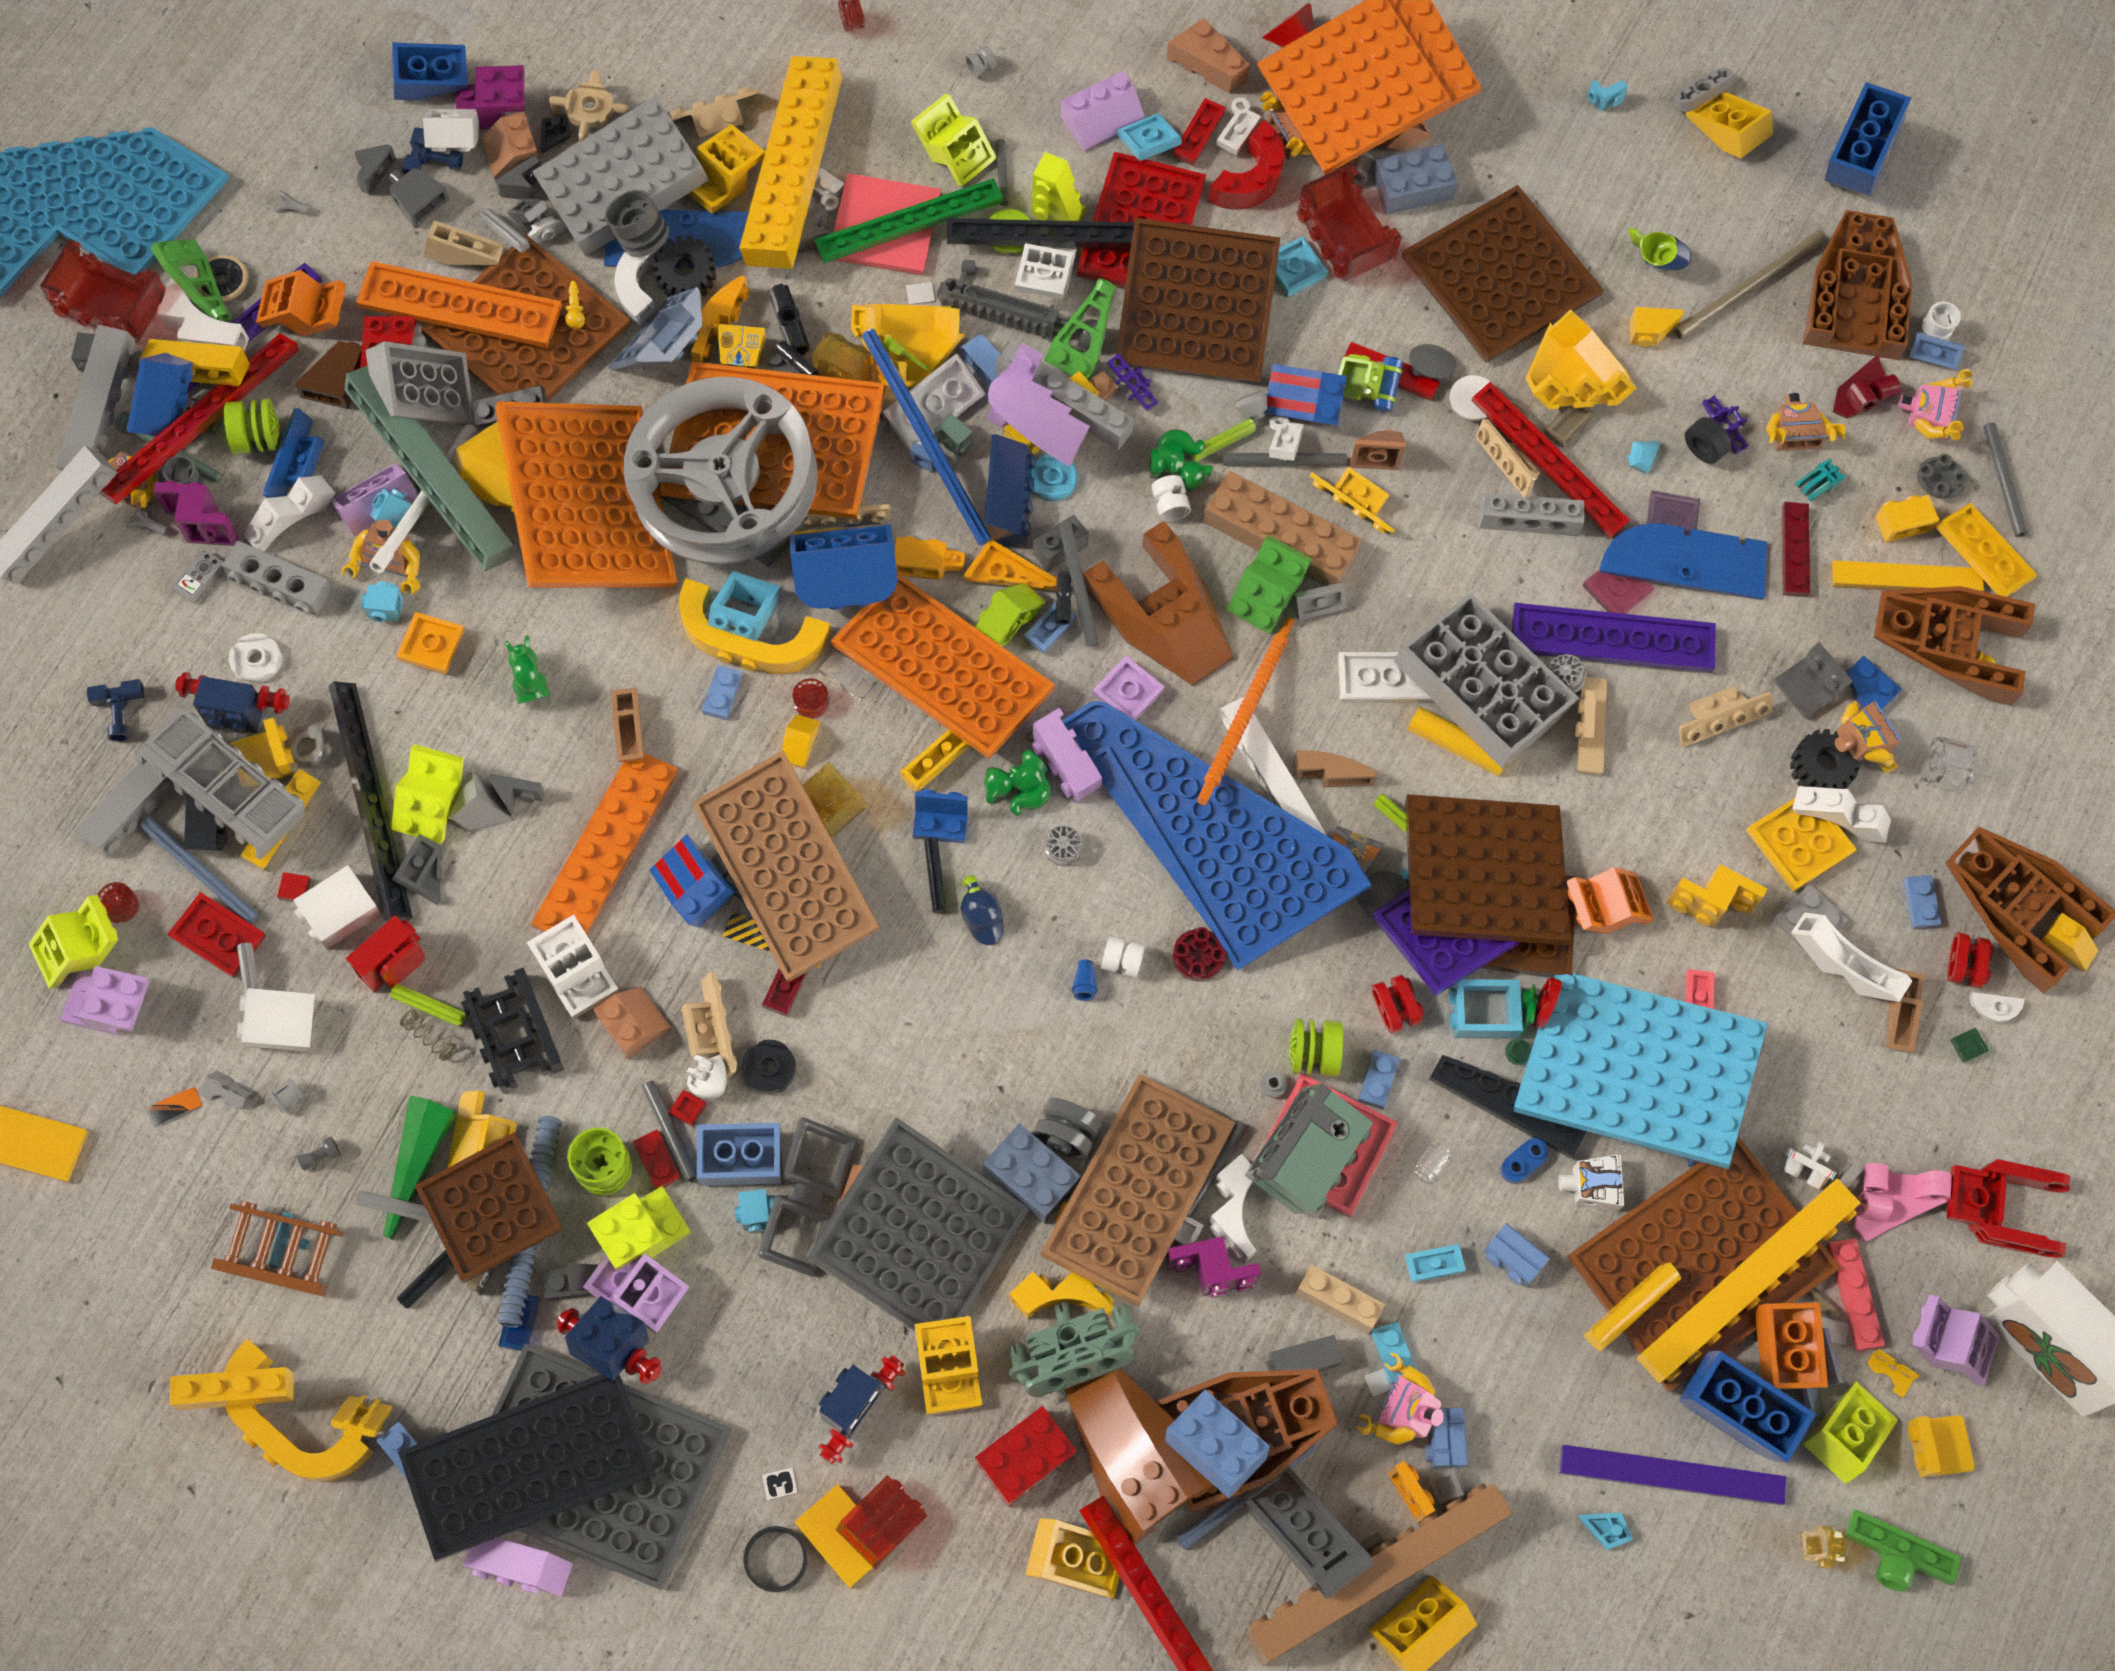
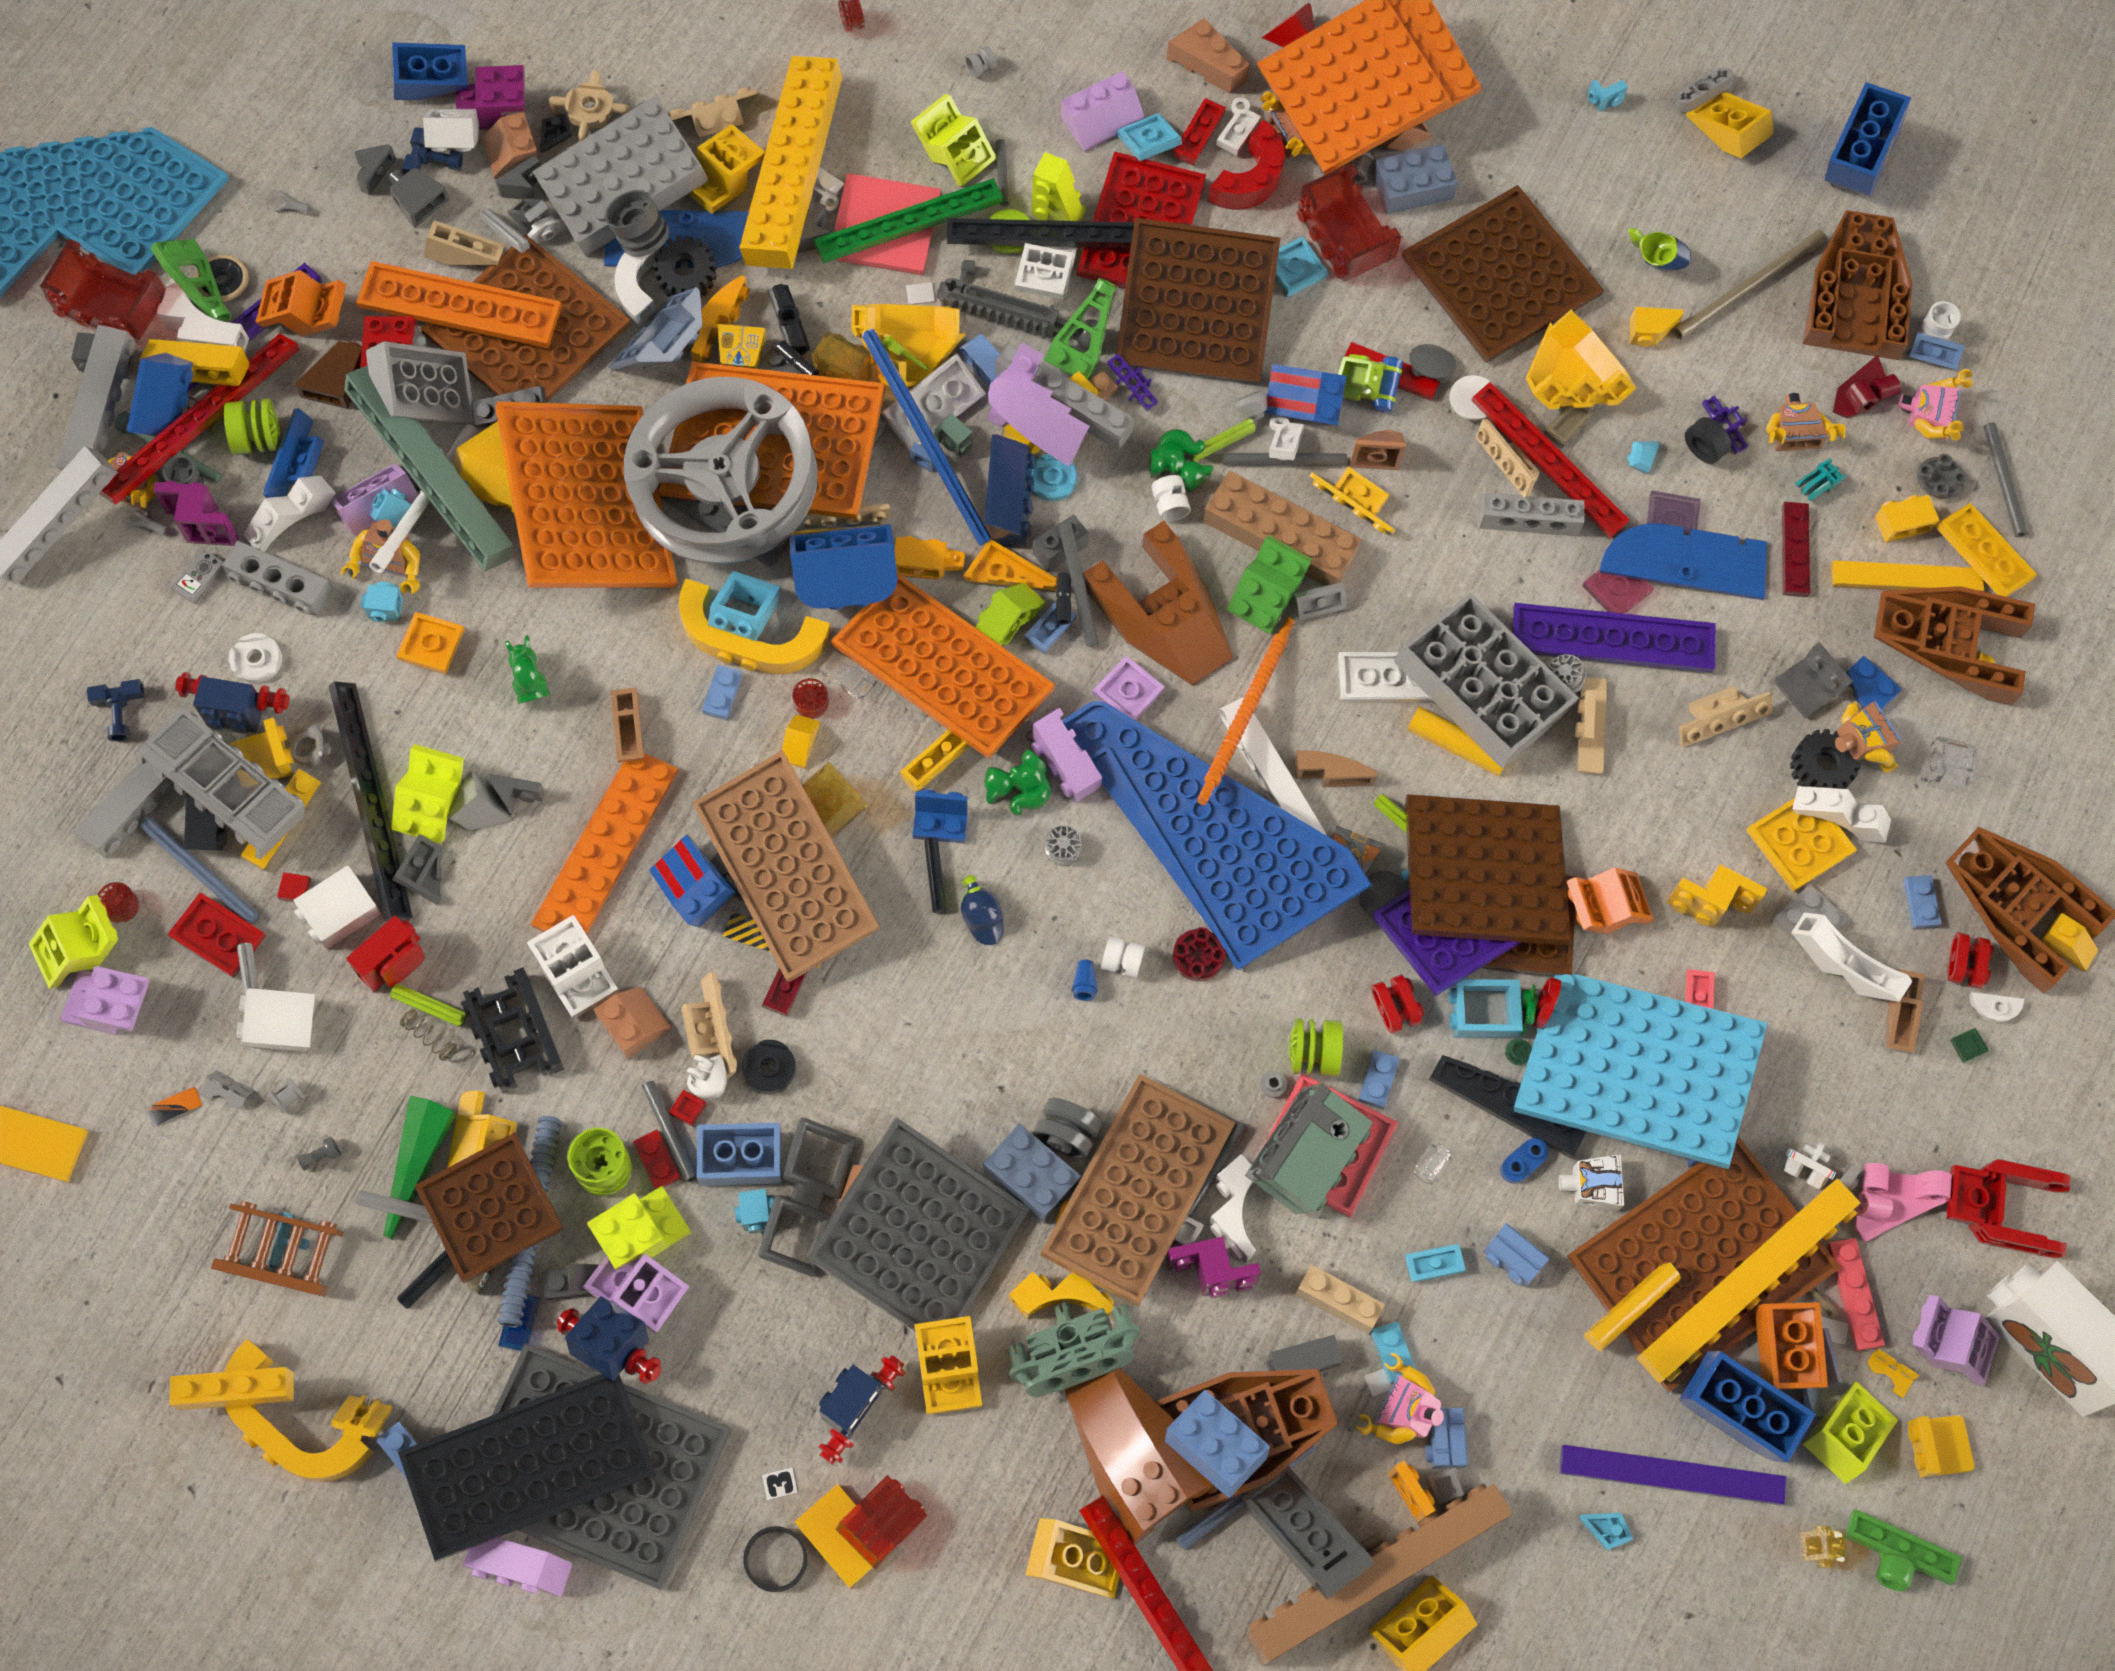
(574, 318): yellow bar -> none
(1025, 1456): red brick -> none

